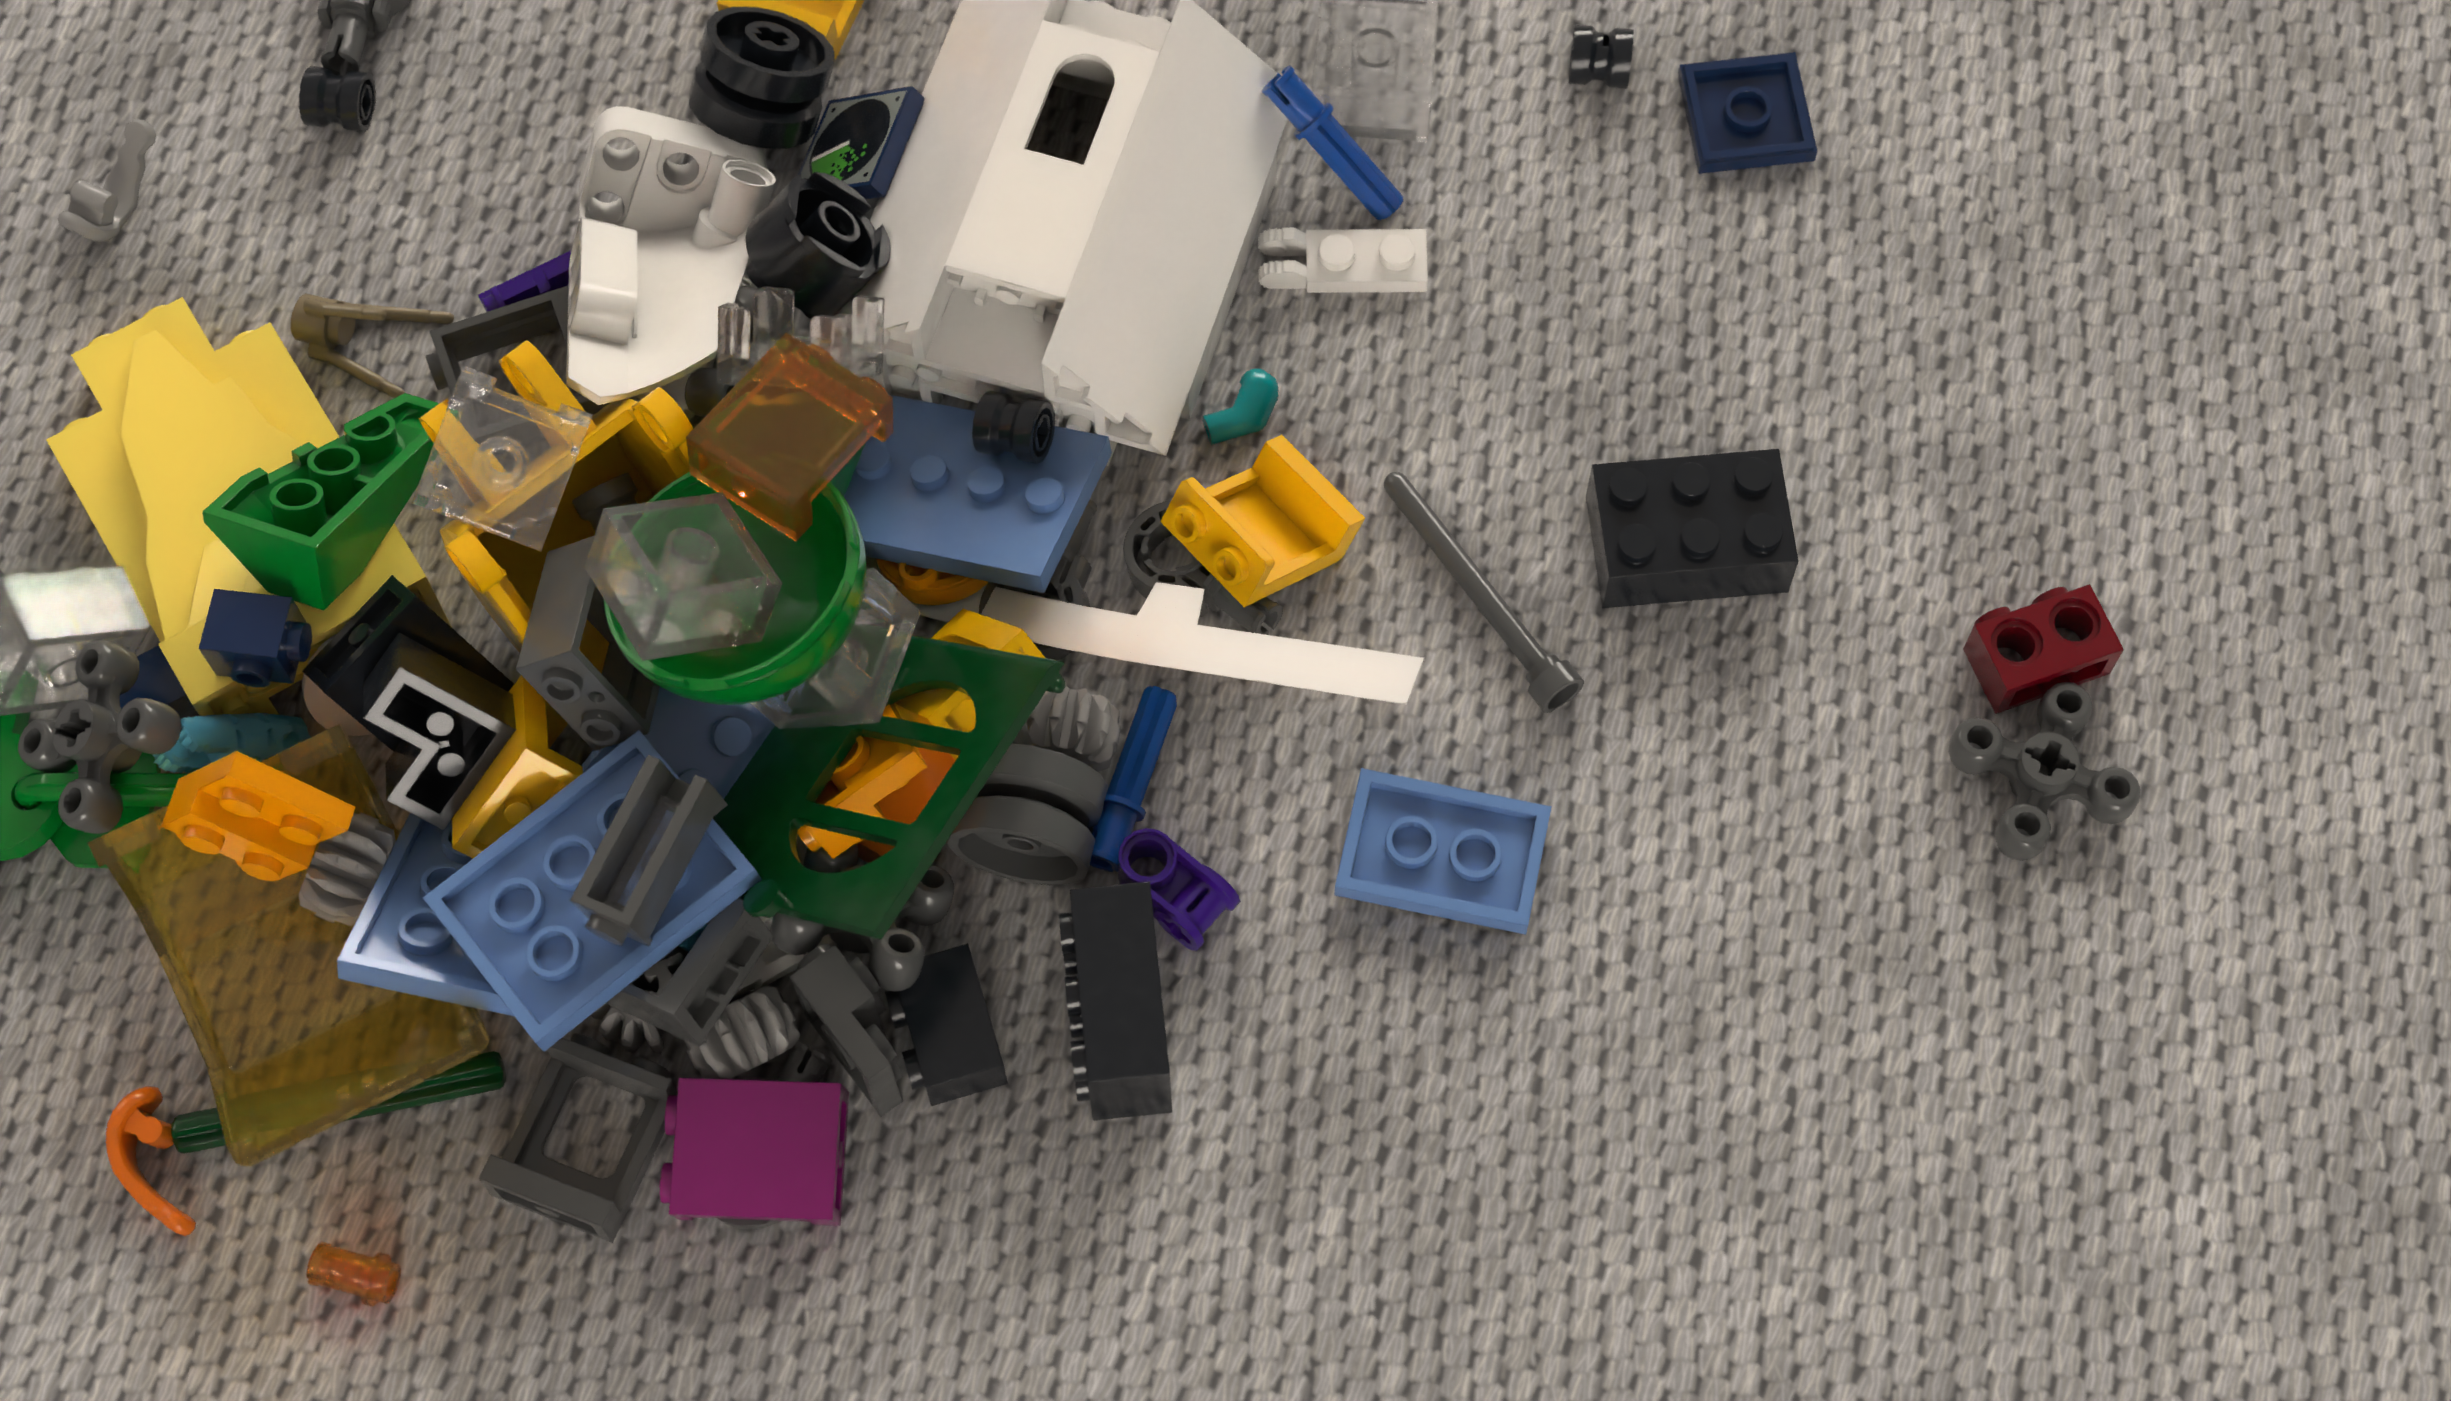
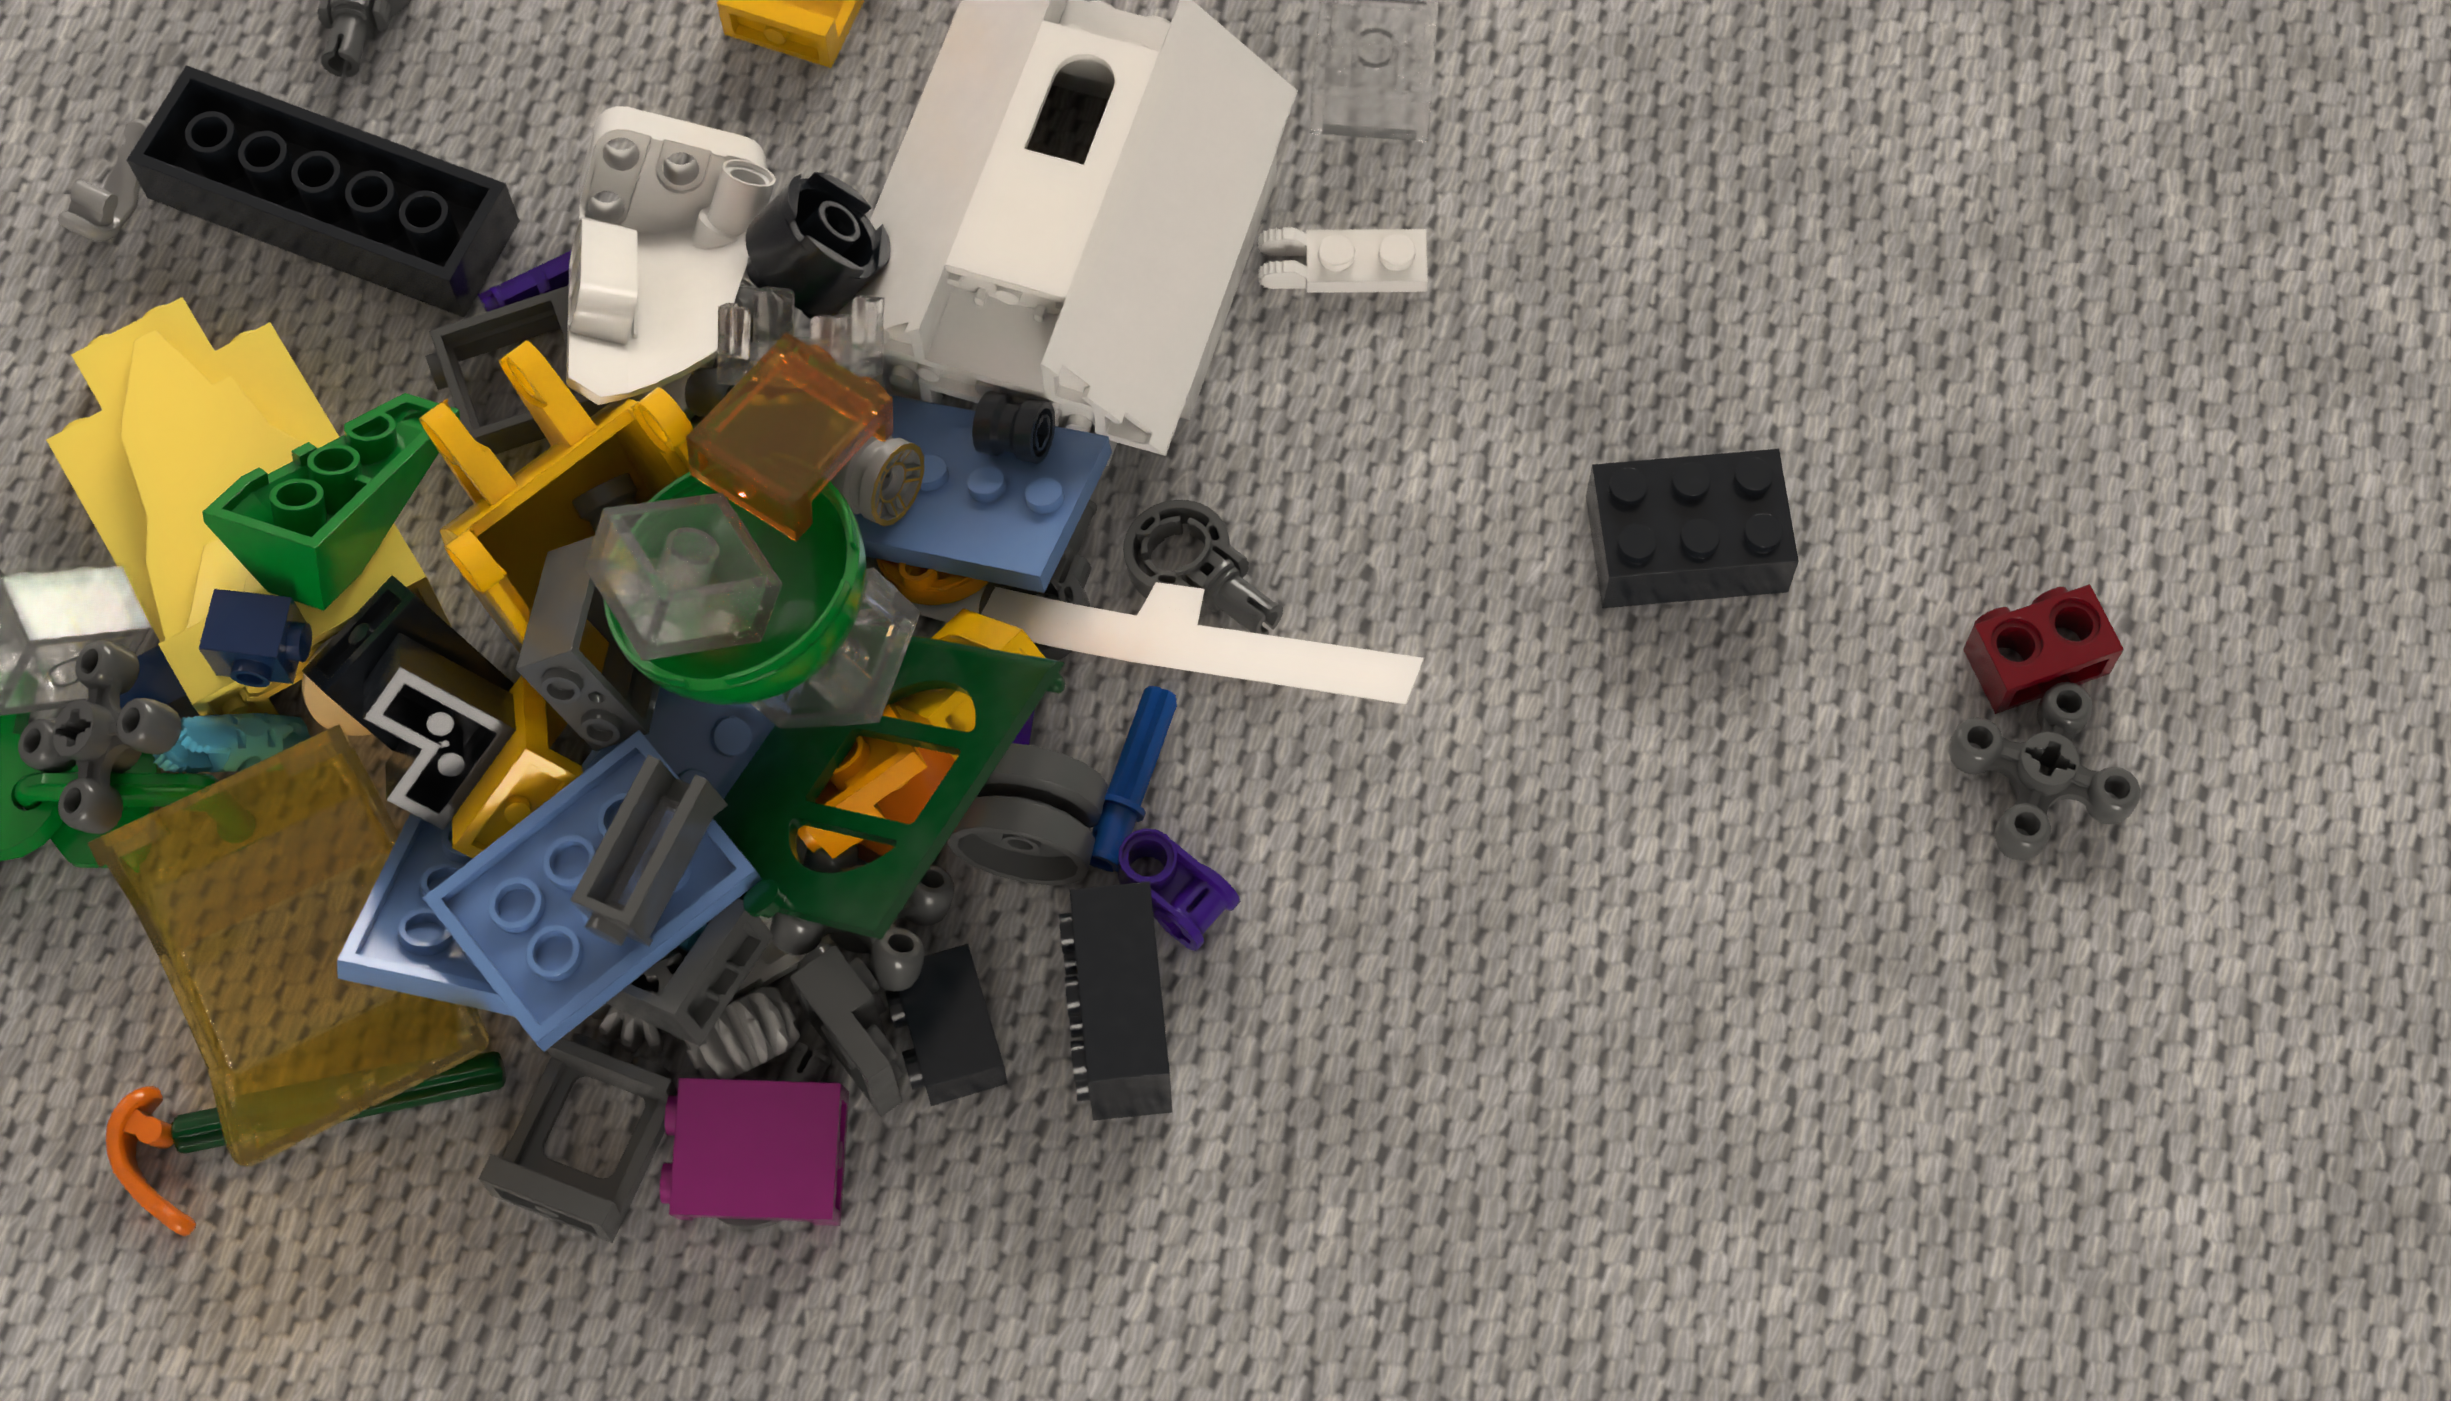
(254, 816): light orange plate -> none
(324, 190): none -> black brick
(332, 322): dark tan plant -> none
(337, 99): black wheel -> none
(346, 870): light grey gear -> none
(369, 1277): clear orange pin -> none
(501, 460): clear panel -> none
(761, 77): black wheel -> none
(864, 139): tile -> none
(882, 479): none -> light grey wheel
(1075, 726): light grey gear -> none
(1250, 410): teal arm -> none
(1264, 523): yellow panel -> none
(1333, 143): blue axle -> none
(1443, 851): medium blue plate -> none
(1550, 679): dark grey piece -> none
(1601, 56): black wheel -> none
(1747, 113): dark blue tile -> none

